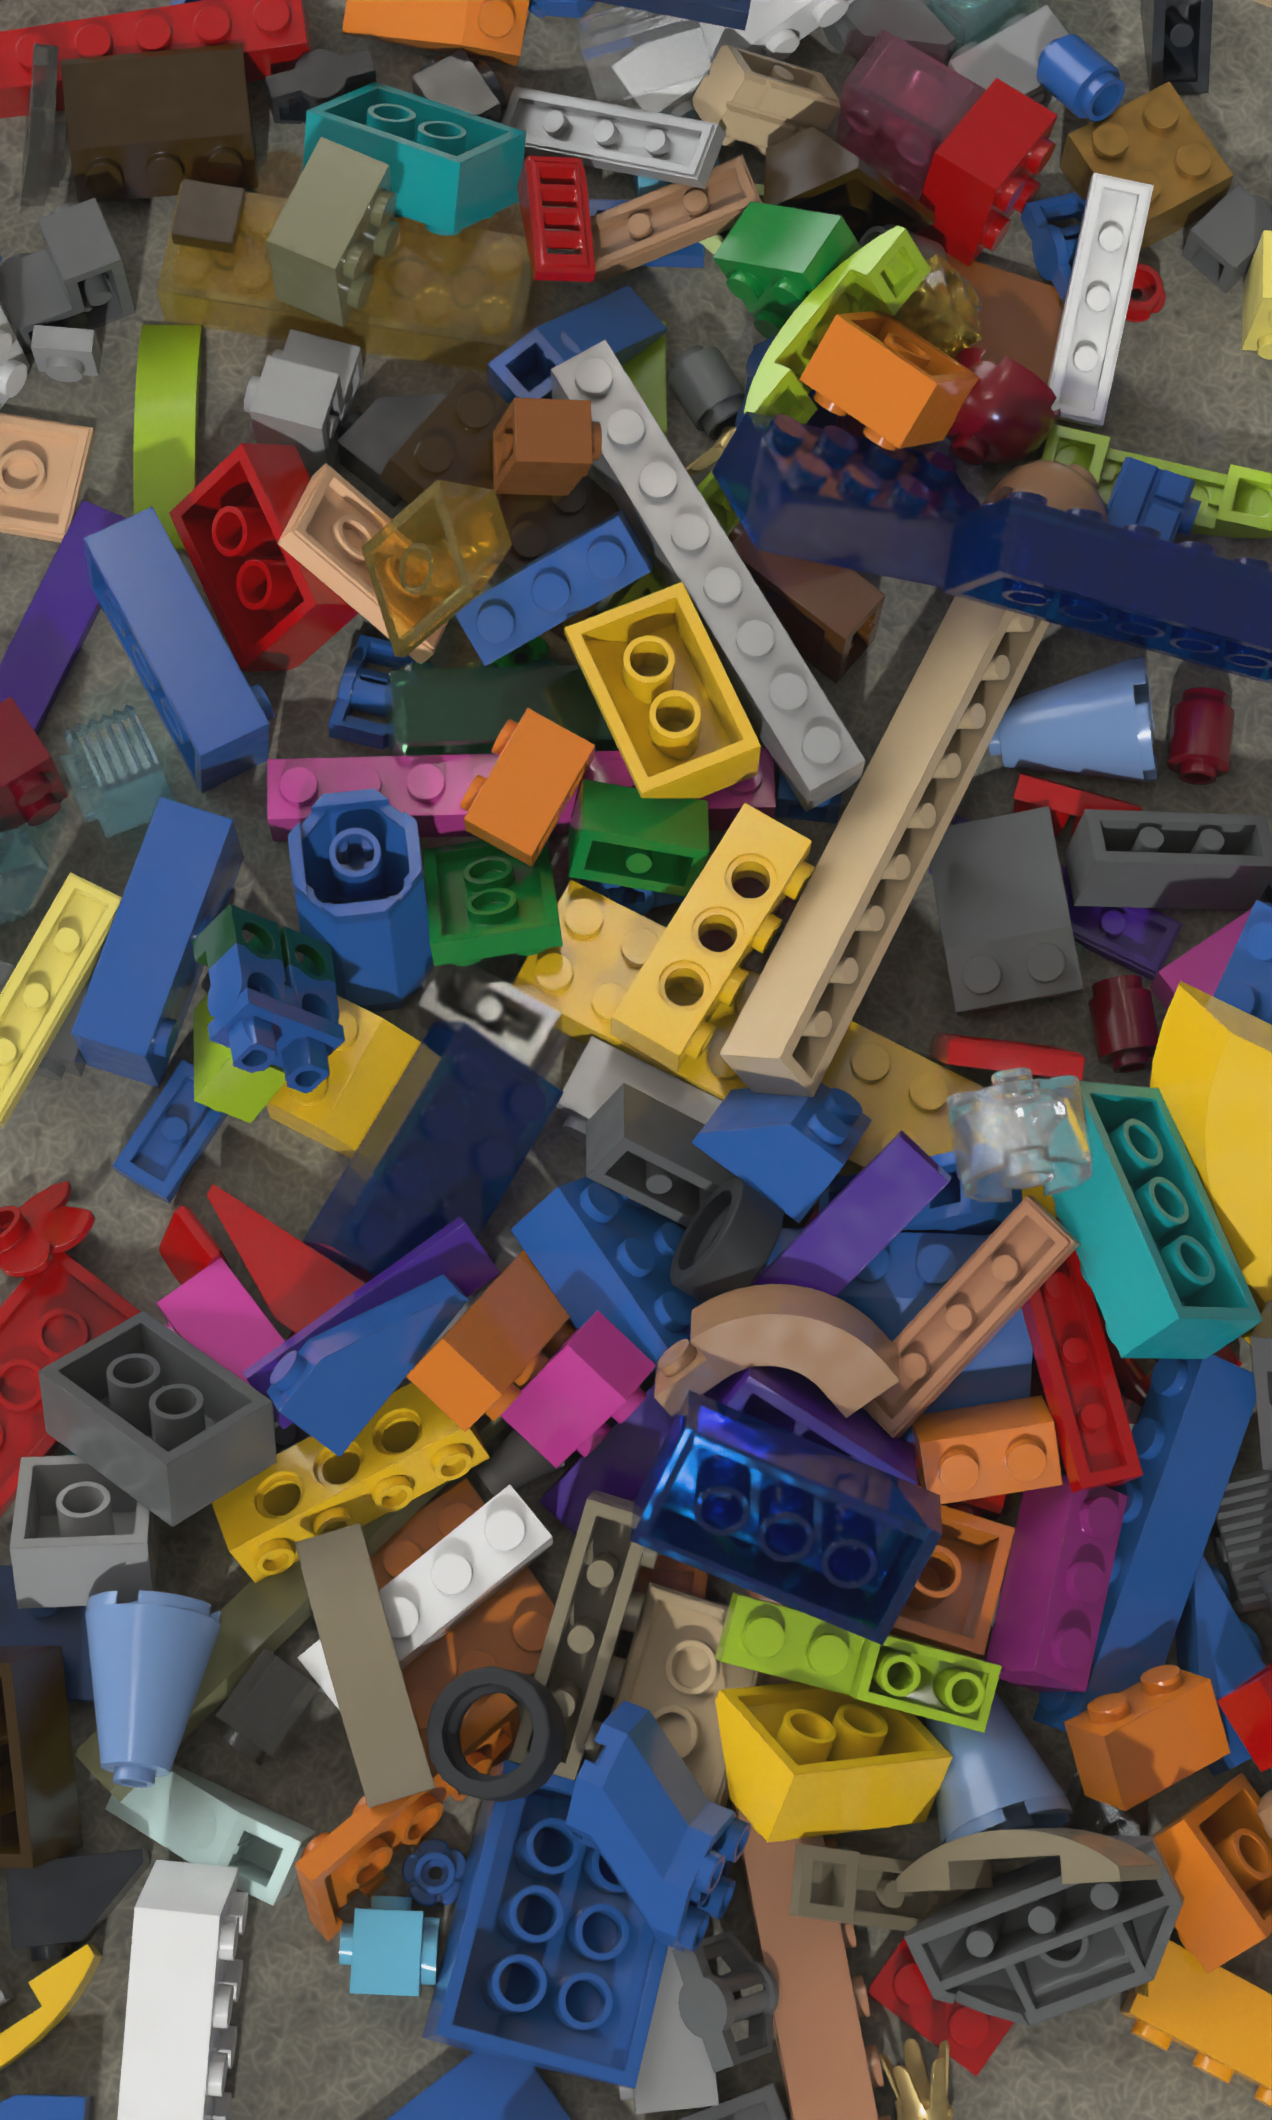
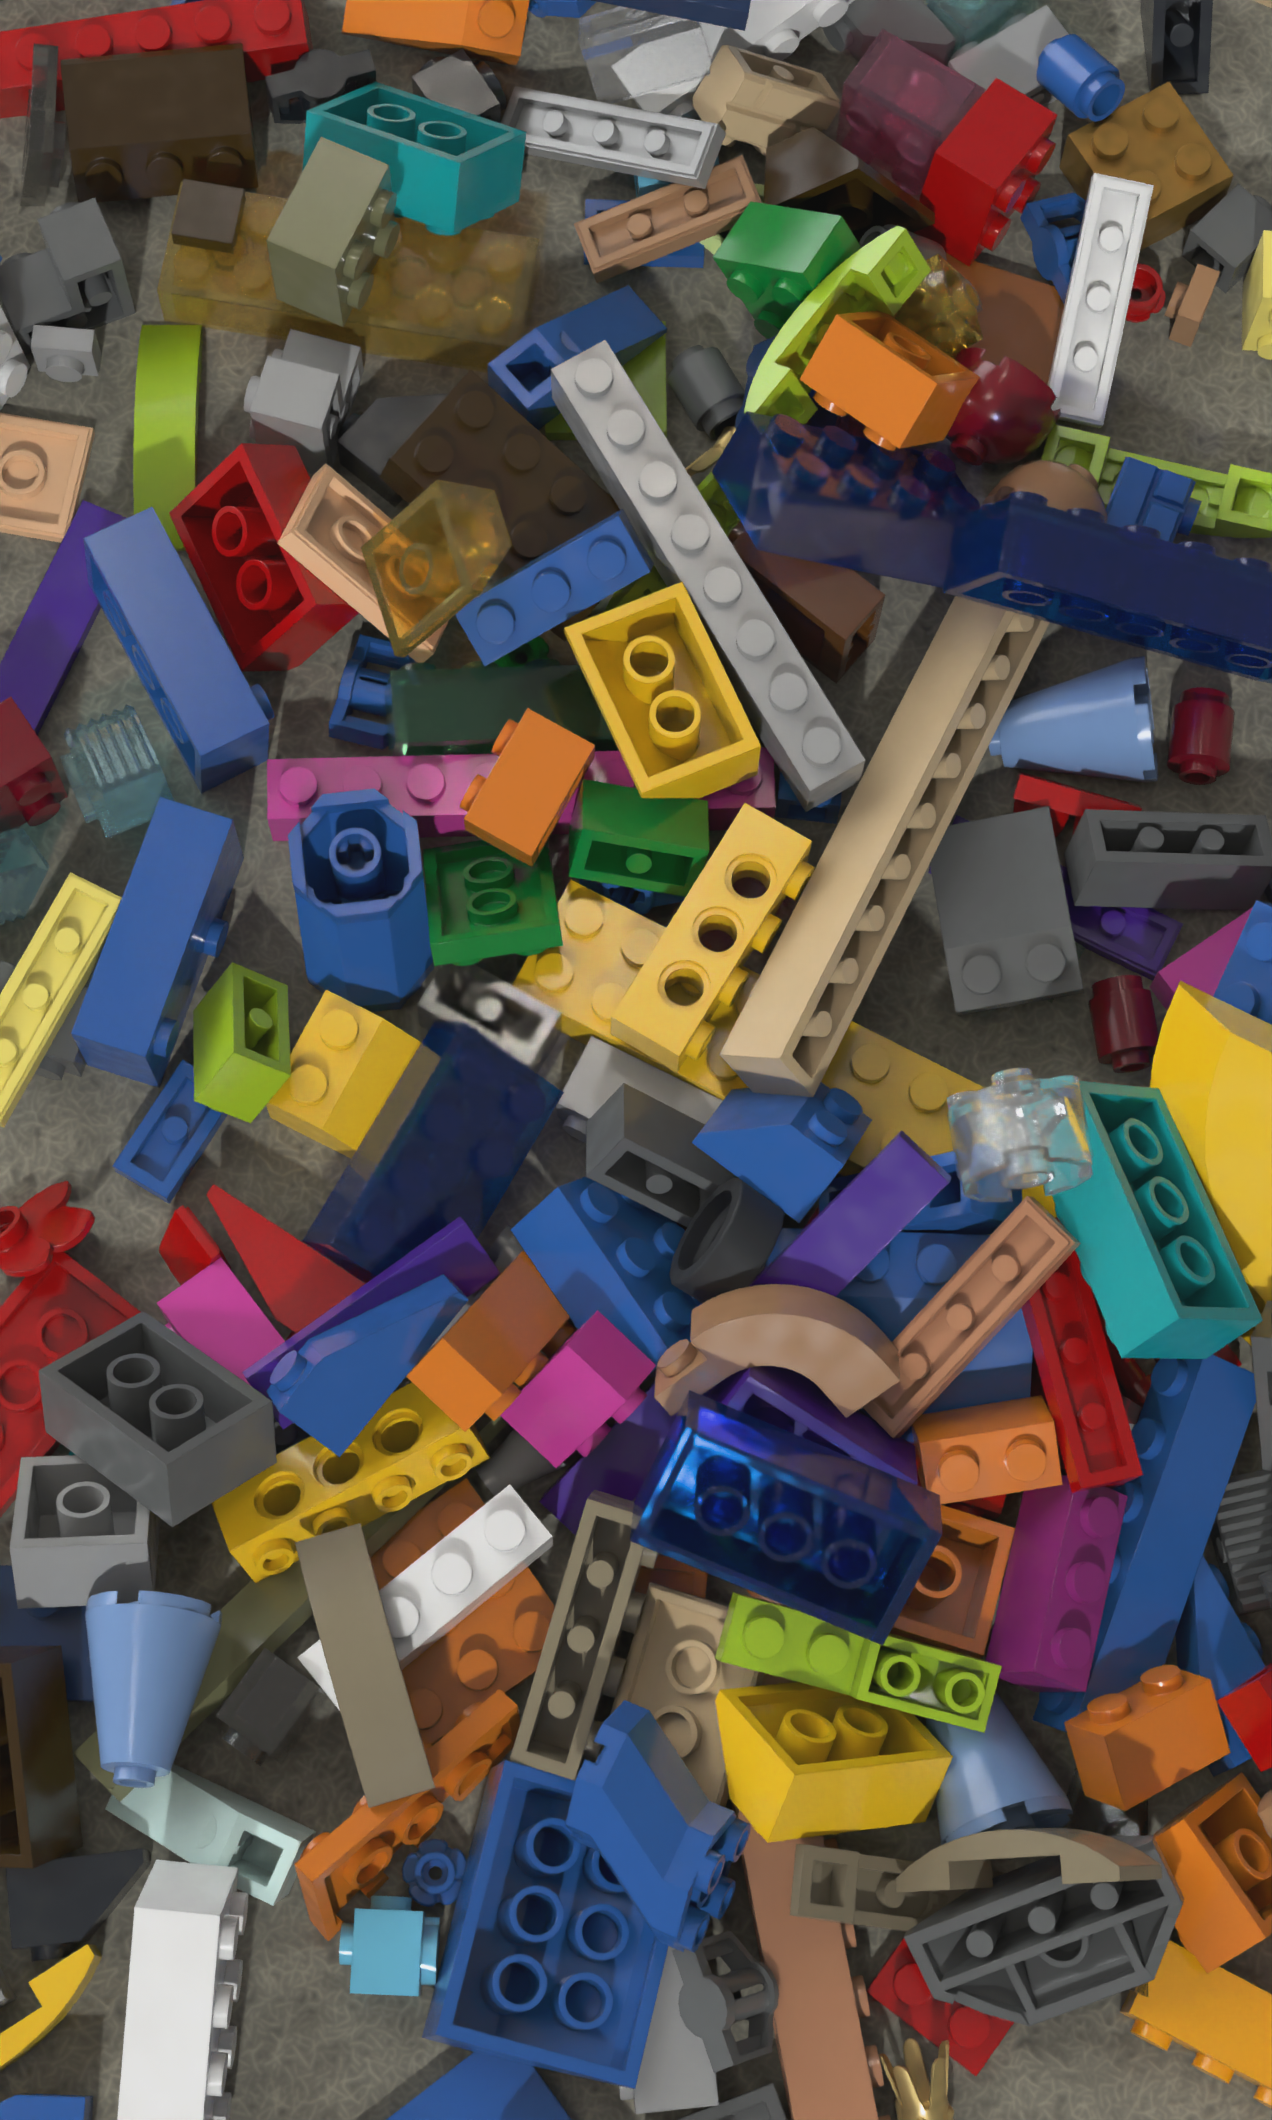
(267, 1000): blue hips -> none
(447, 1720): black tyre -> none
(544, 446): dark orange brick -> none
(564, 184): red slope -> none
(1005, 1055): red tile -> none
(1190, 303): none -> medium nougat plate

